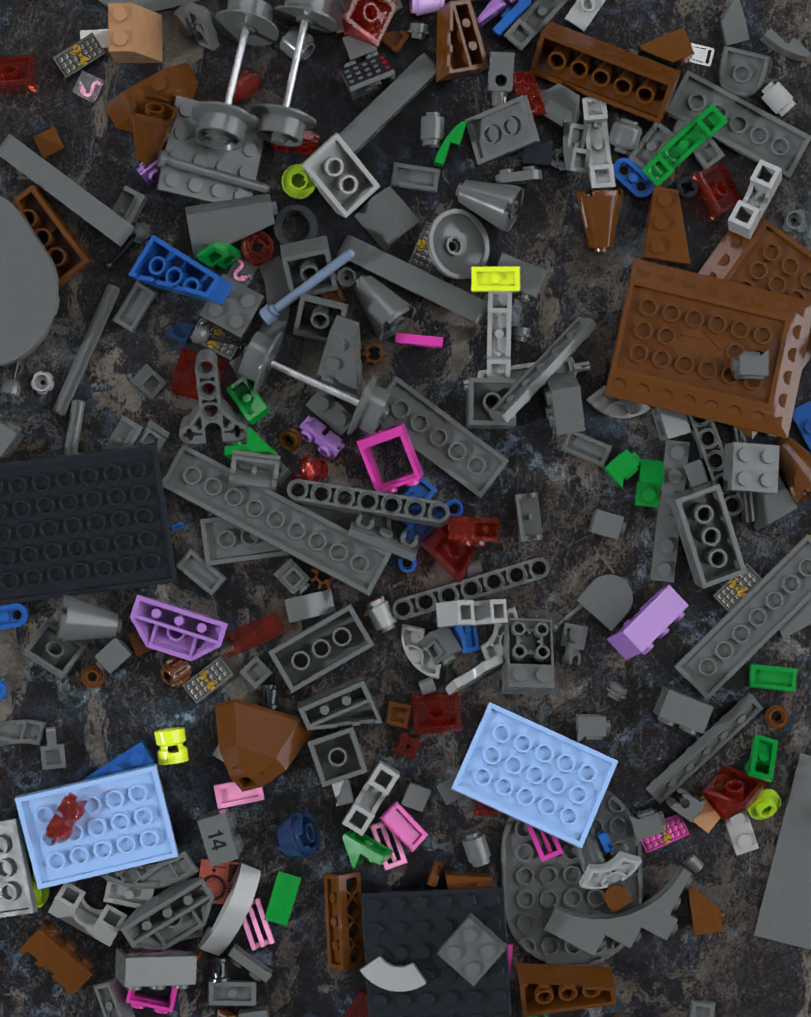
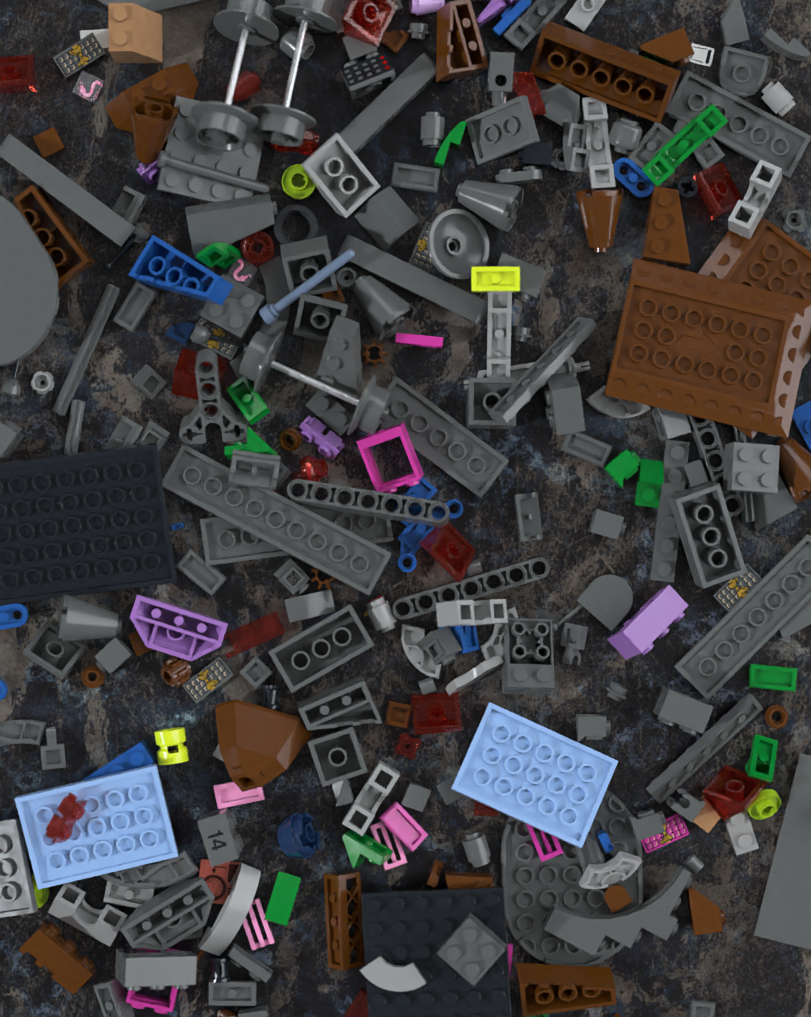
(197, 21): dark grey plate -> none
(383, 538): dark grey plate -> none
(473, 530): clear red brick -> none
(750, 365): dark grey window -> none

